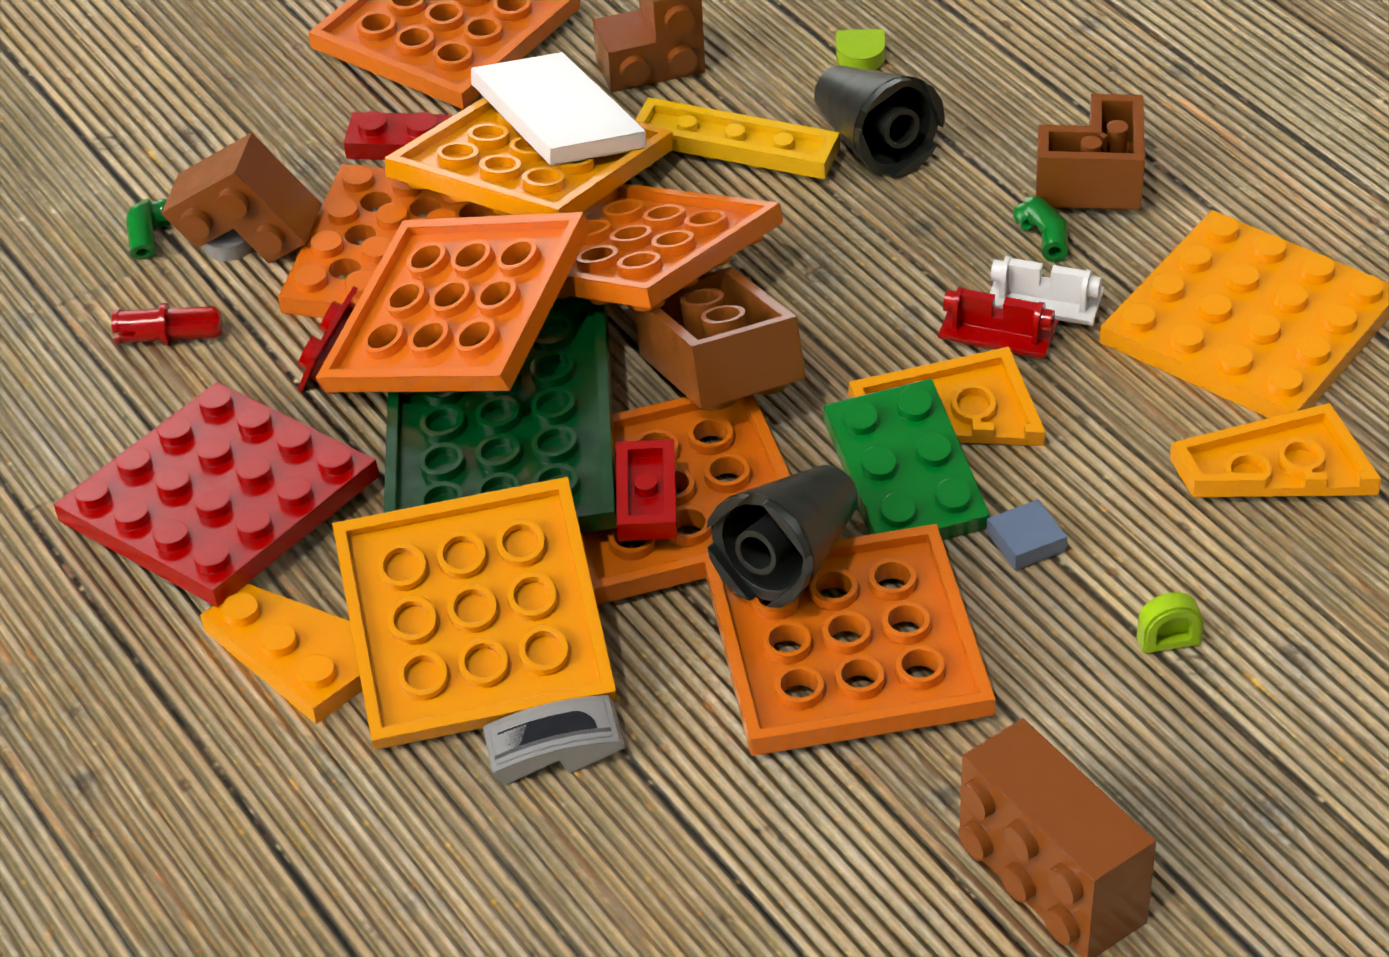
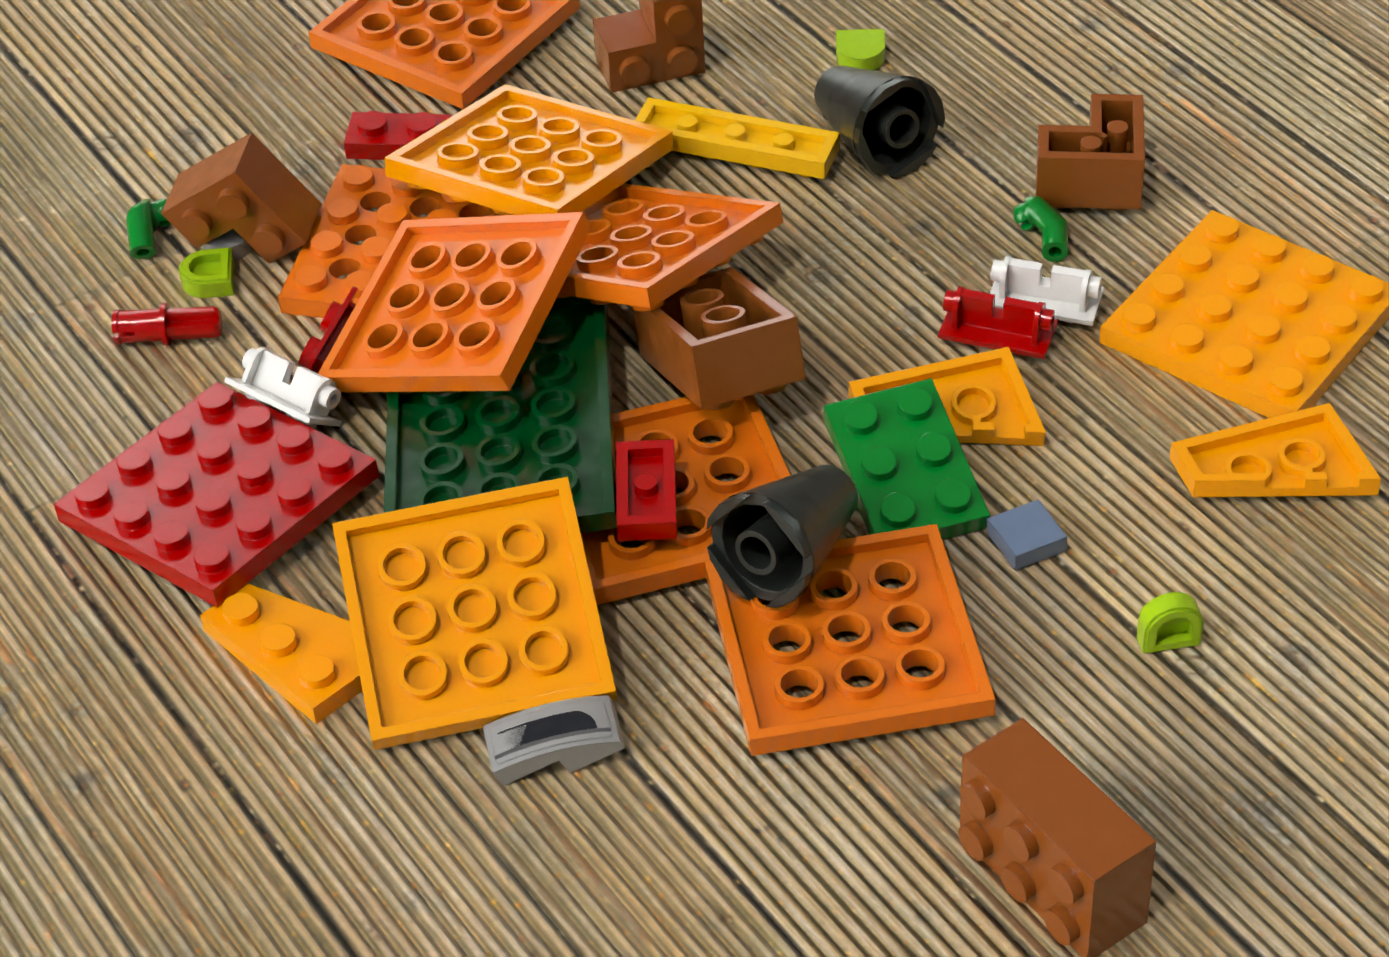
(208, 273): none -> lime tile
(304, 399): none -> white hinge
(558, 108): white tile -> none

